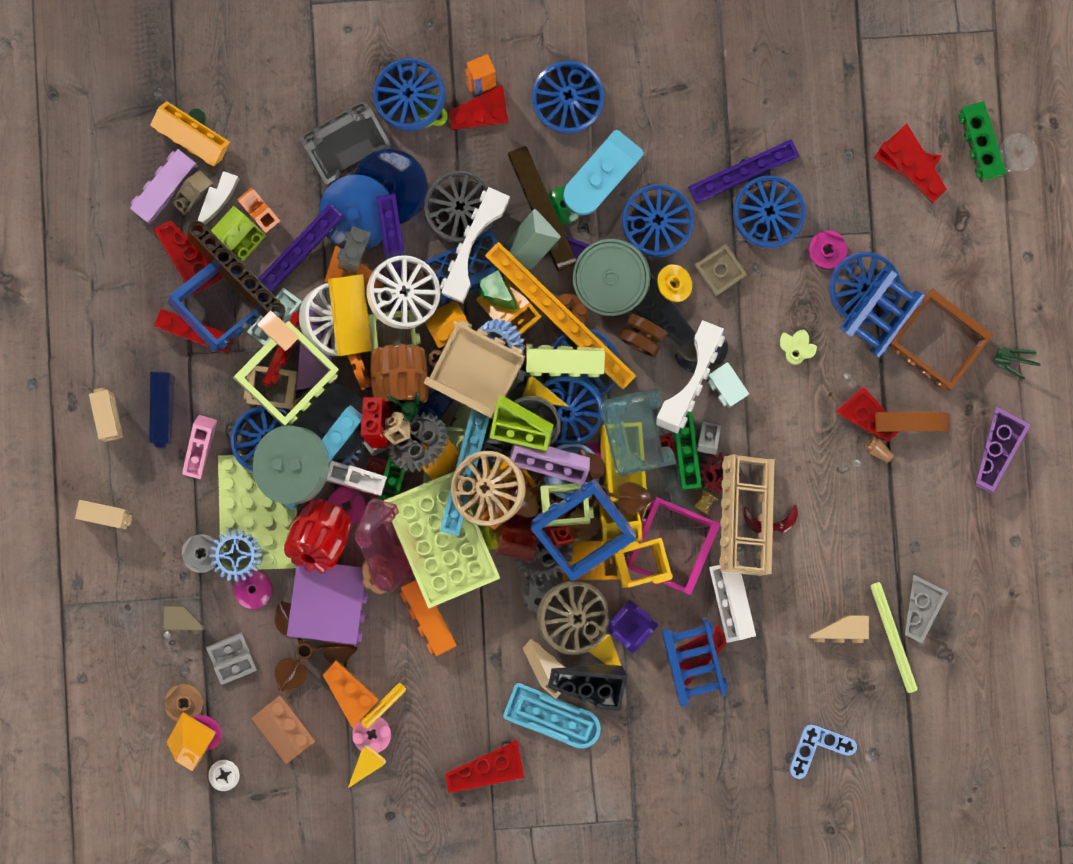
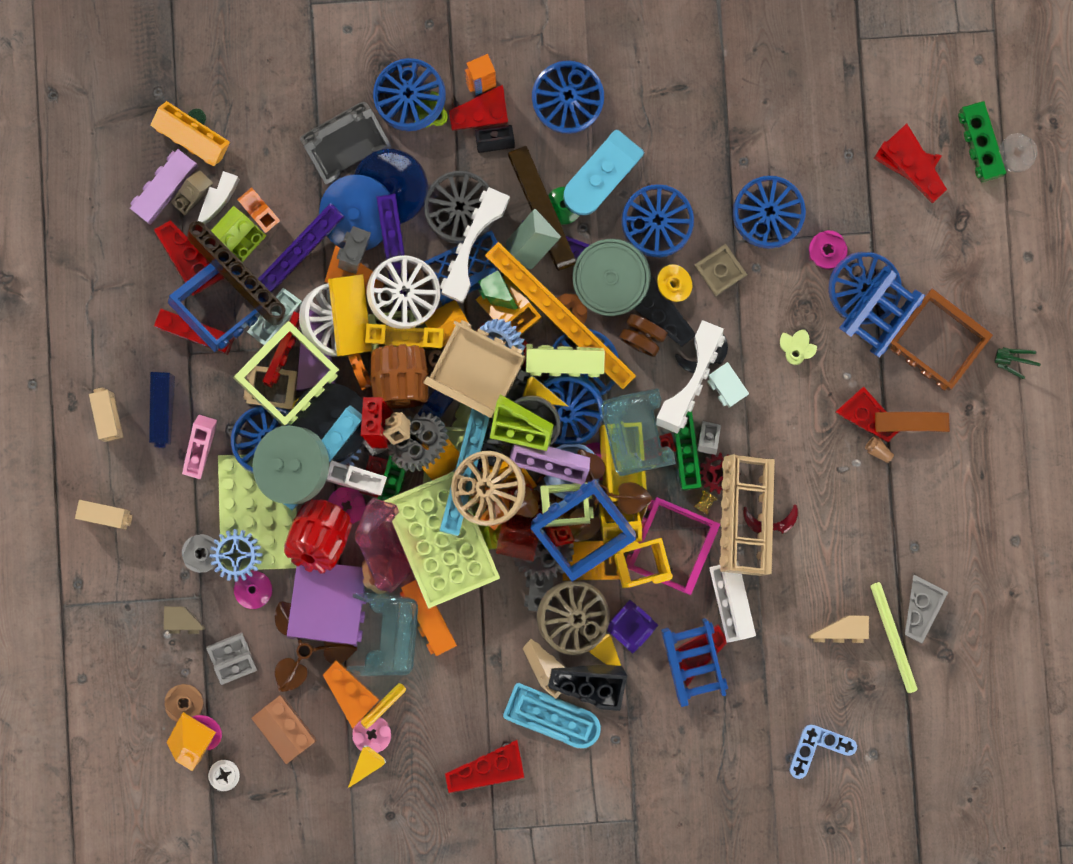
(277, 330): light nougat slope -> none
(387, 335): none -> yellow slope
(397, 636): none -> clear light blue windscreen
(409, 408): dark green plant -> none
(495, 138): none -> black slope
(743, 171): dark purple tile -> none
(1002, 443): medium lavender wedge -> none

